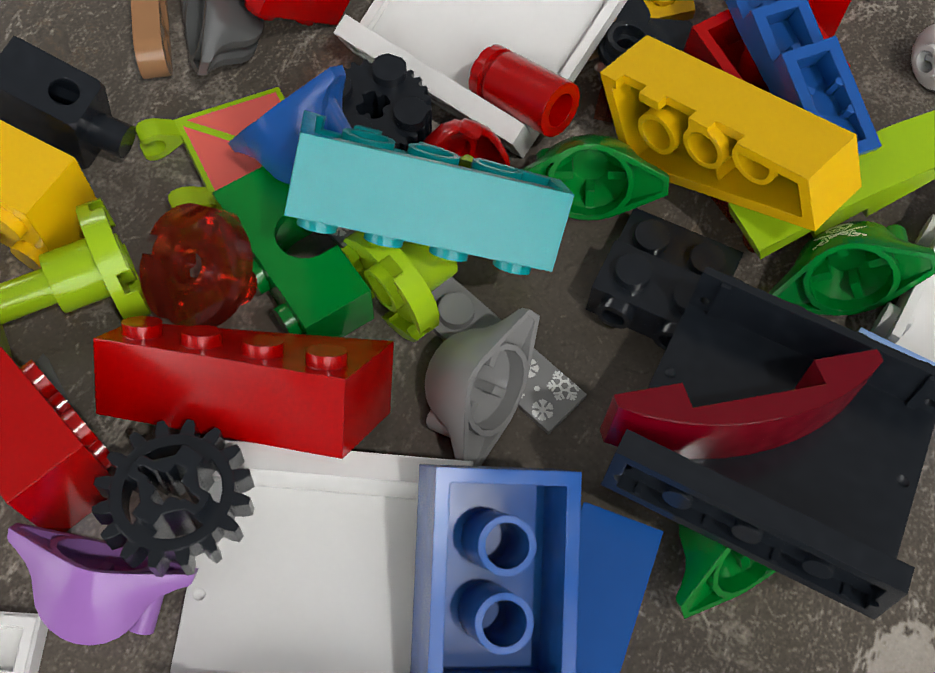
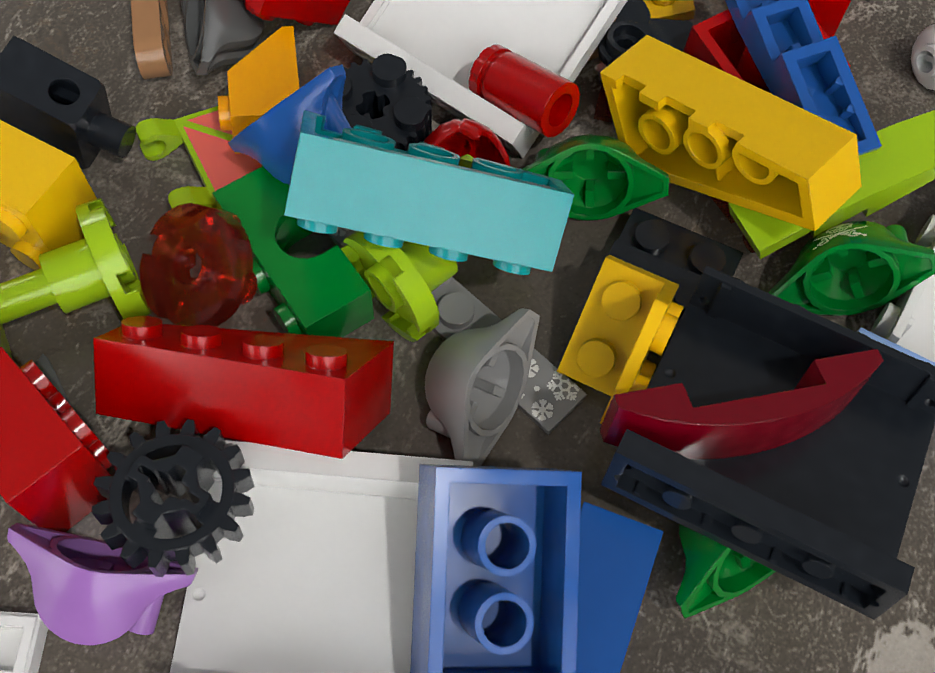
(259, 81): none -> light orange slope
(620, 324): none -> yellow bracket

